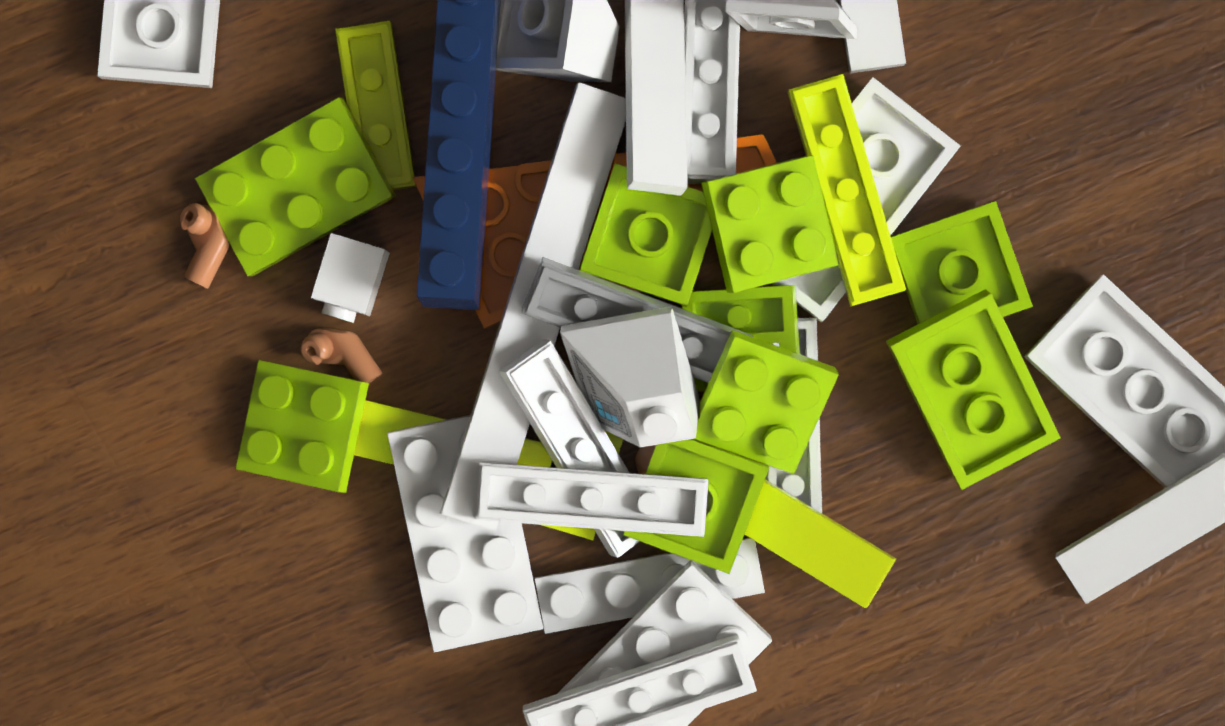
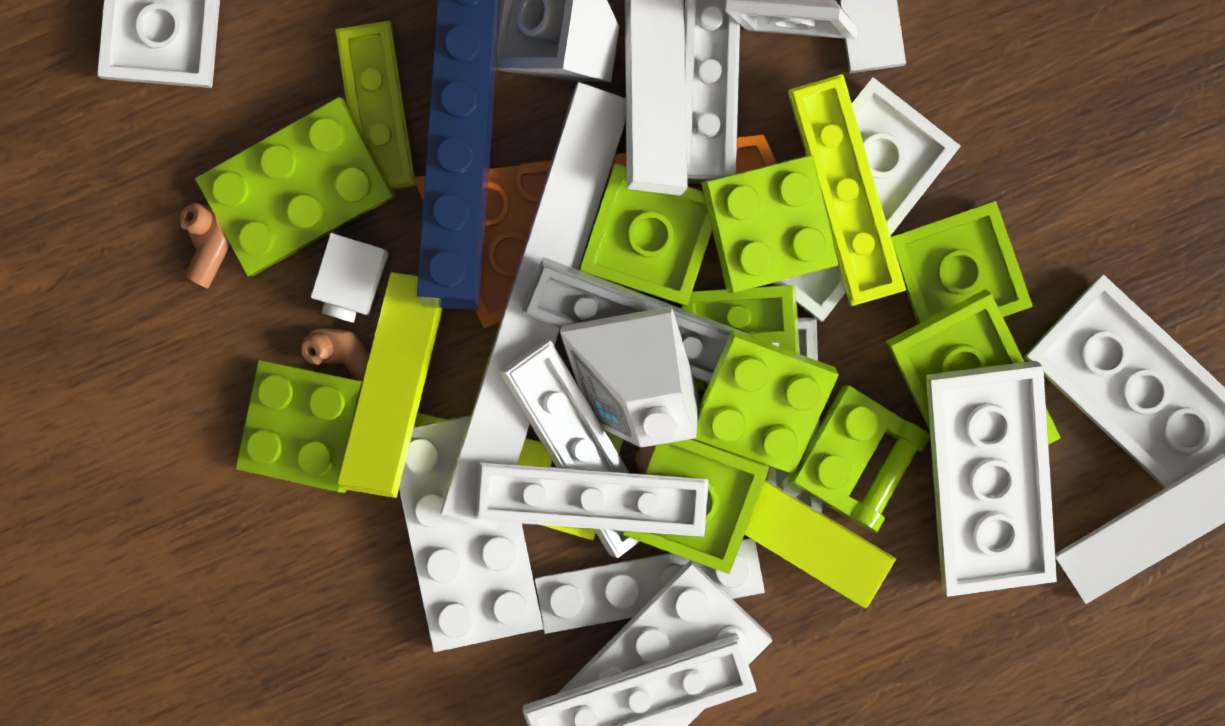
(390, 391): none -> neon yellow tile
(845, 447): none -> lime plate
(991, 478): none -> white plate

